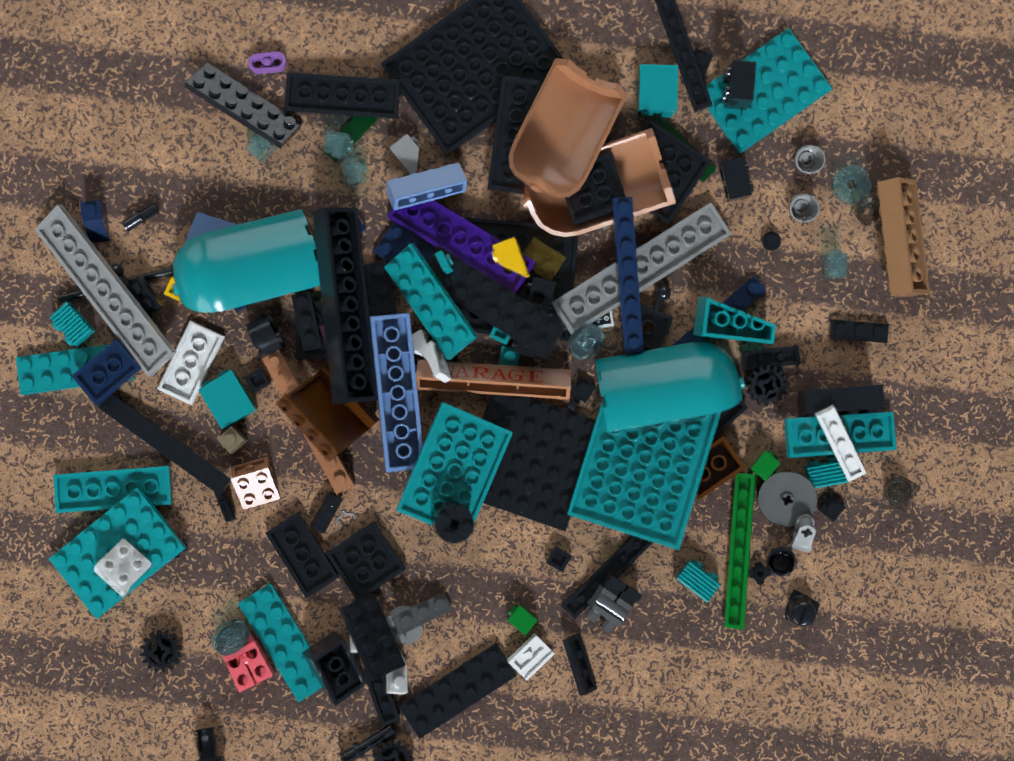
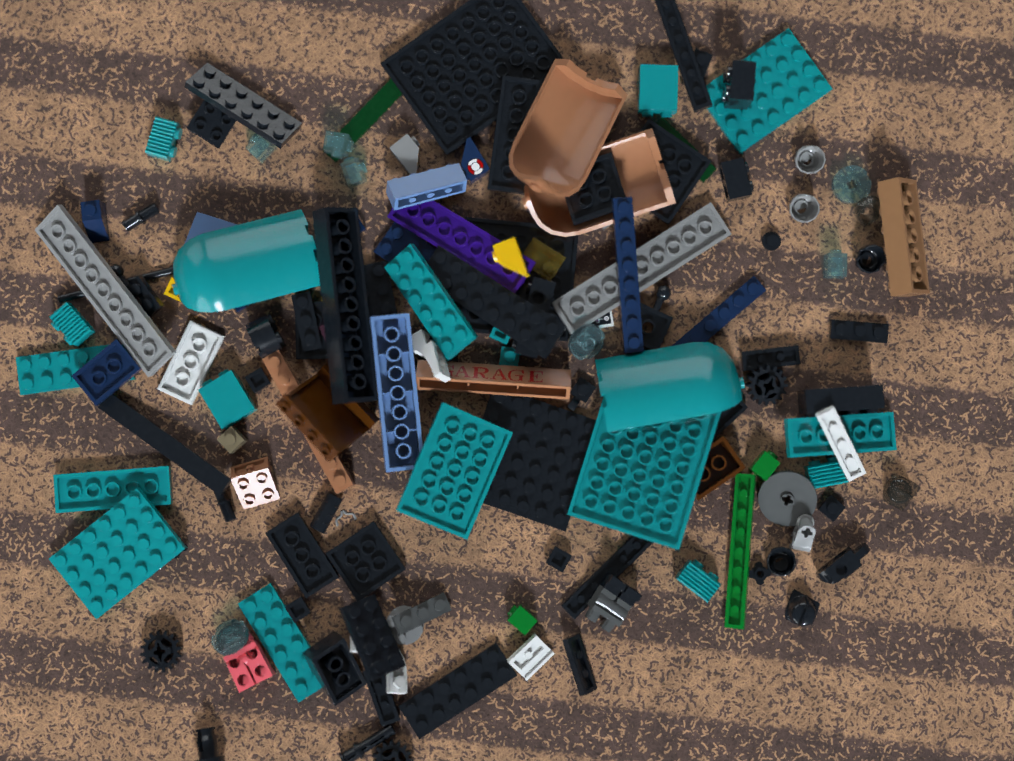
(122, 567): white bracket -> none
(163, 139): none -> teal brick
(211, 124): none -> black hinge
(267, 60): medium lavender plate -> none
(298, 609): none -> black plate
(342, 95): black plate -> none
(442, 518): black brick -> none
(445, 261): teal plate -> none
(473, 162): none -> dark blue slope
(725, 322): teal wedge -> none
(843, 564): none -> black piece
(877, 257): none -> black hair

